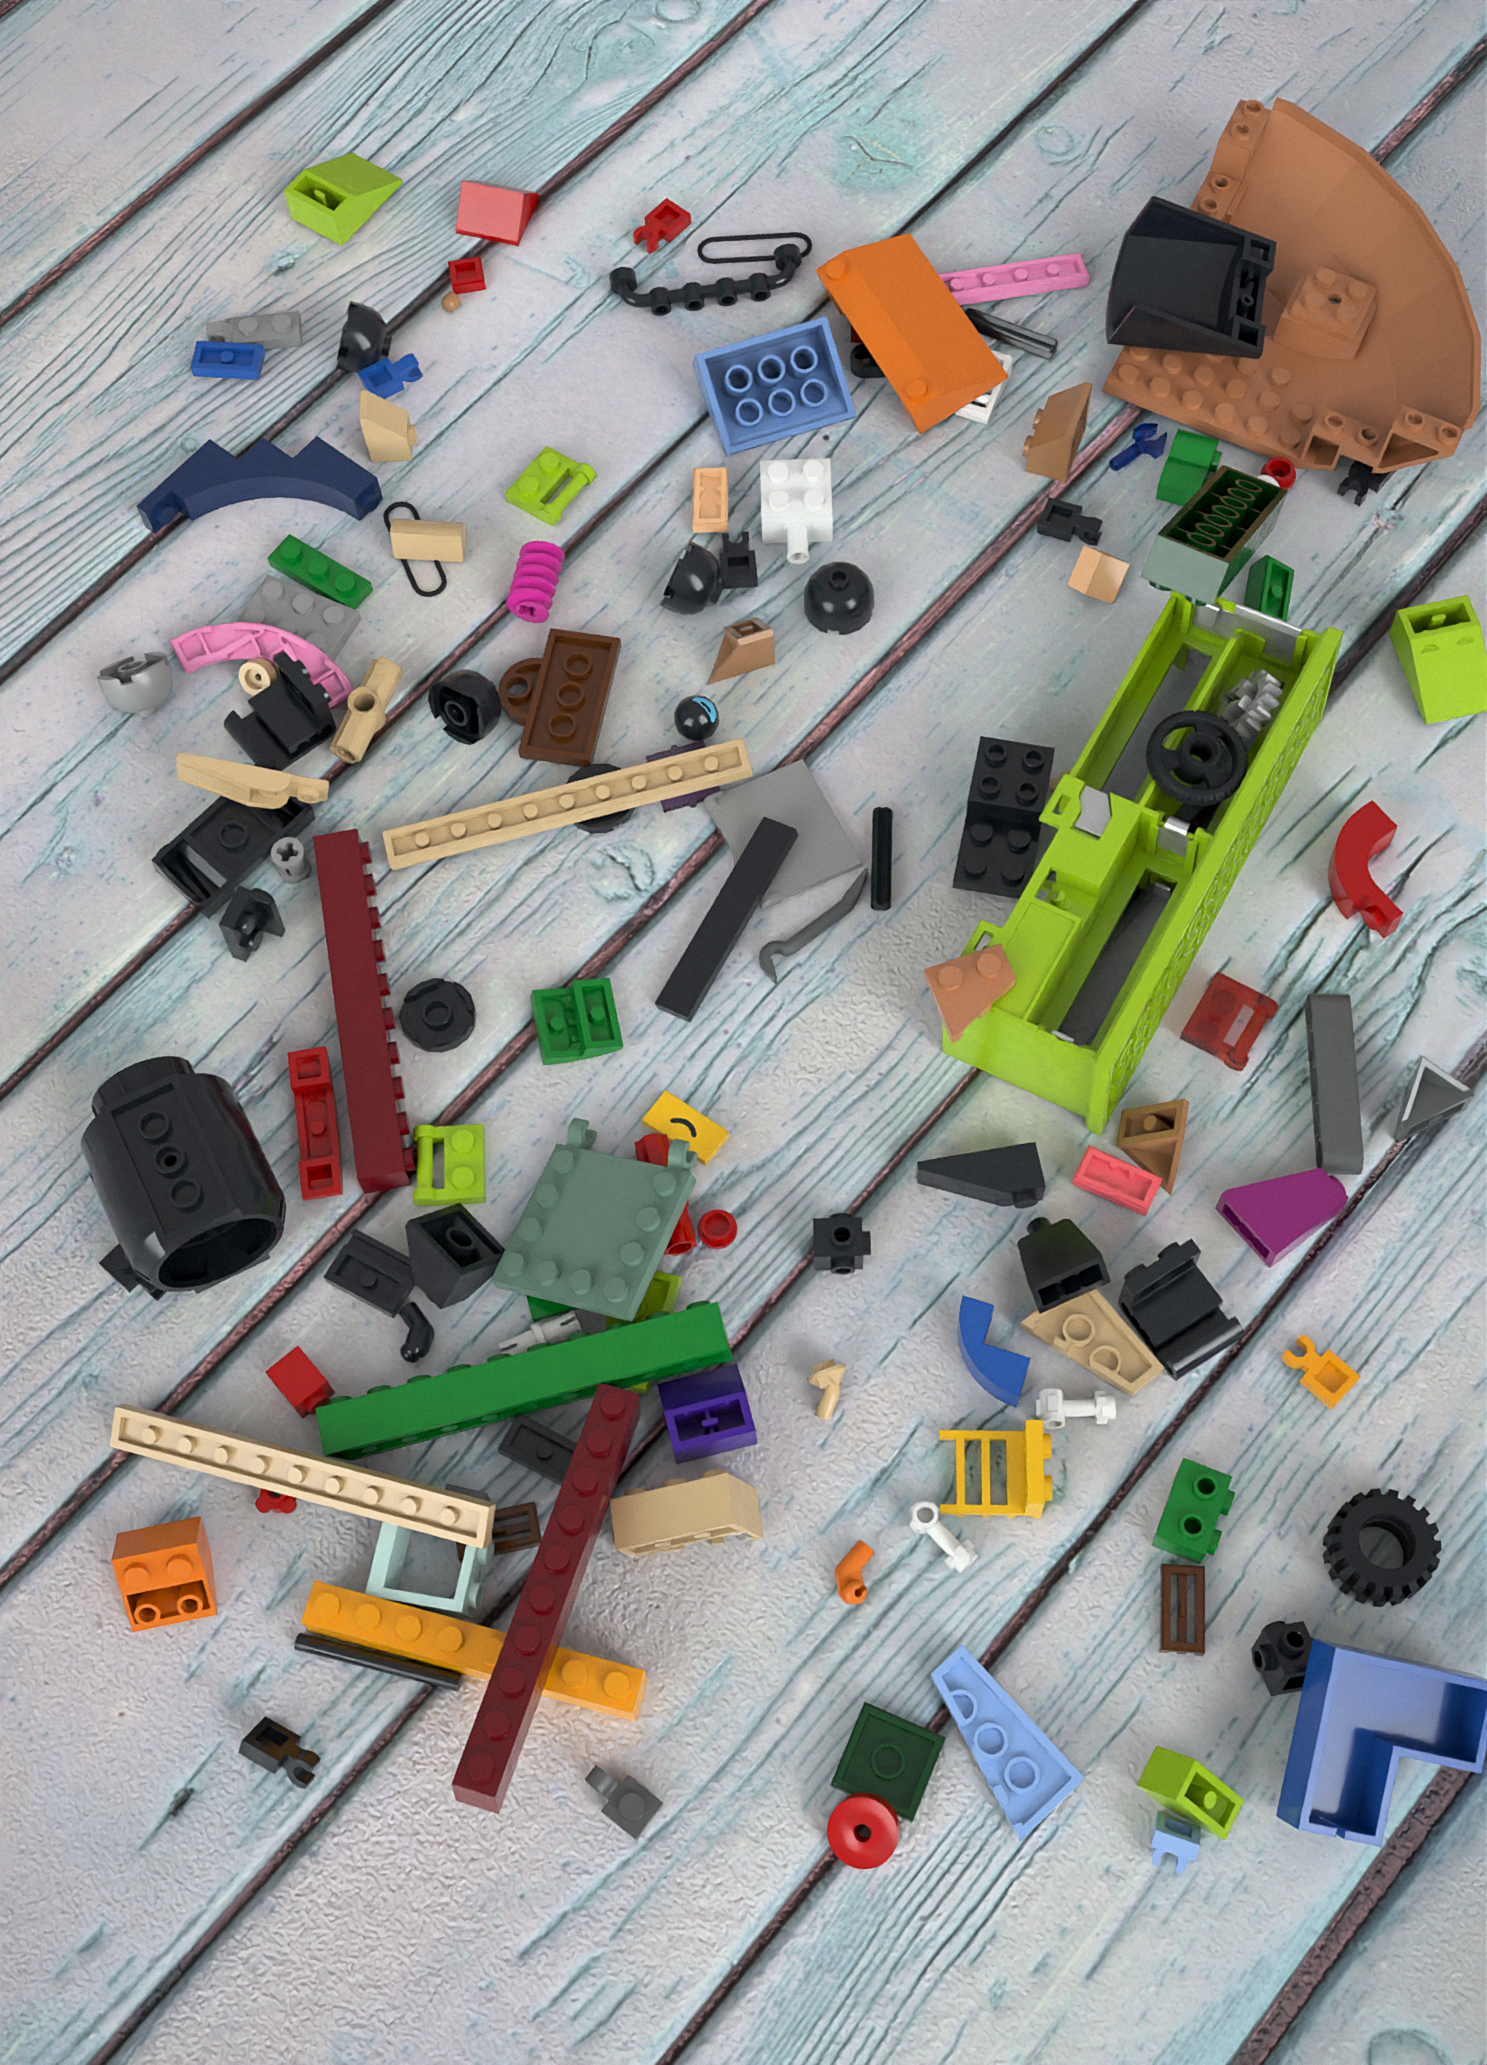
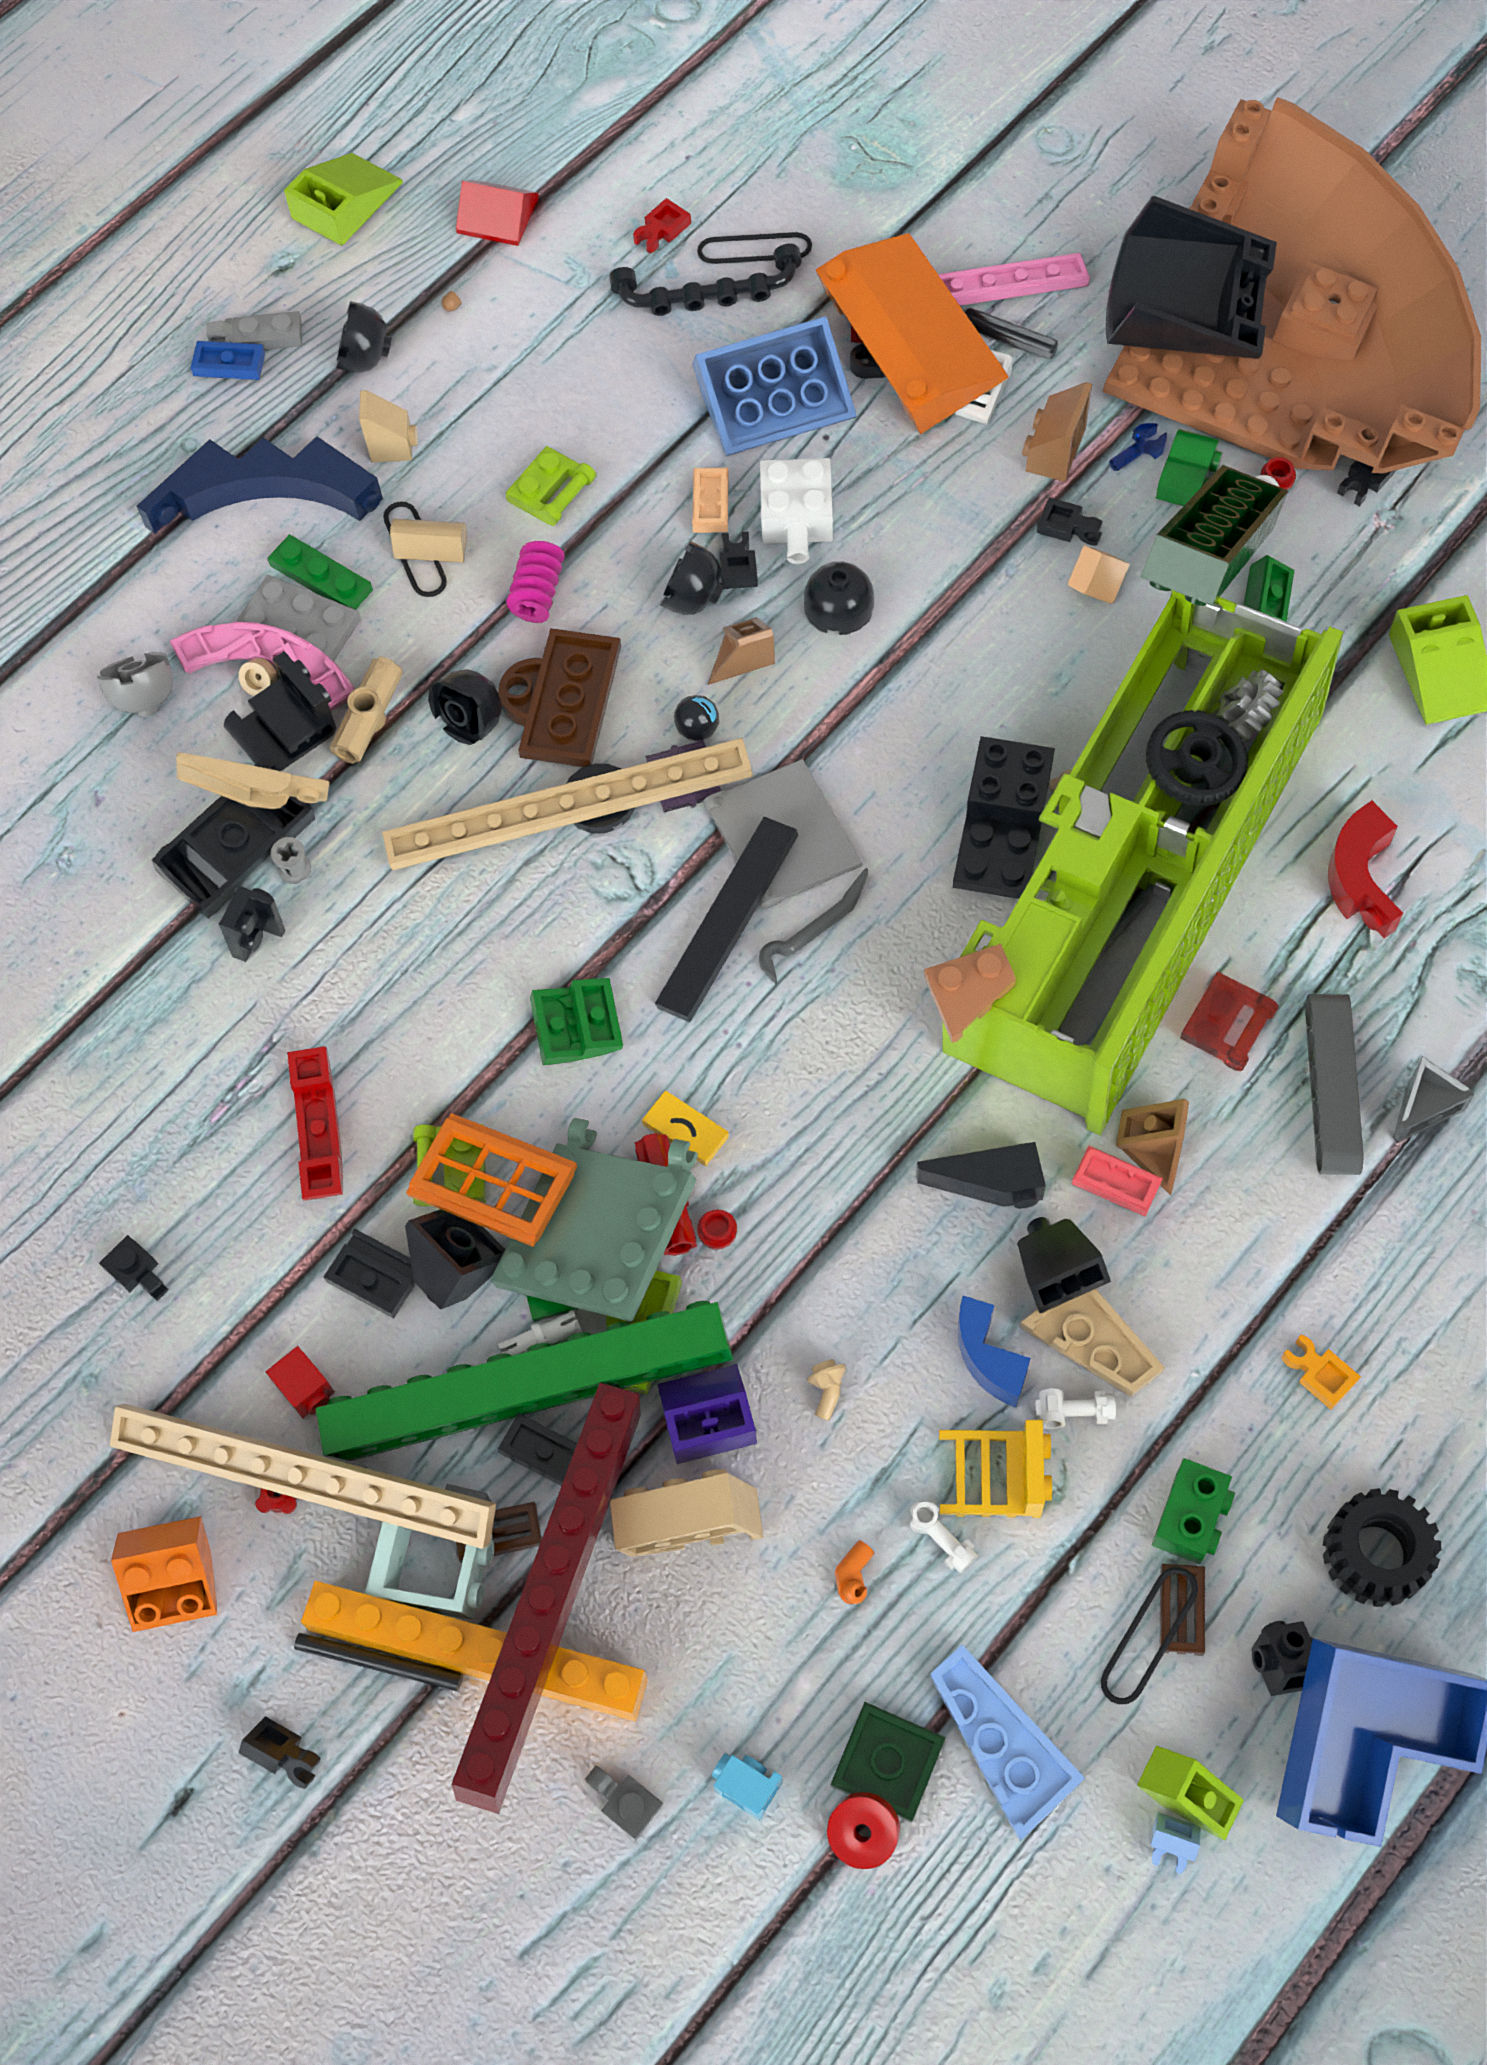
(181, 1175): black piece -> none
(362, 1012): dark red brick -> none
(386, 378): blue plate -> none
(419, 1335): black arm -> none
(437, 1015): black tile -> none
(467, 275): red tile -> none
(477, 1211): none -> orange piece
(745, 1784): none -> medium azure brick
(840, 1243): black brick -> none
(881, 858): black axle -> none
(1177, 1310): black piece -> none
(1194, 1585): none -> black piece
(1282, 1211): magenta slope -> none

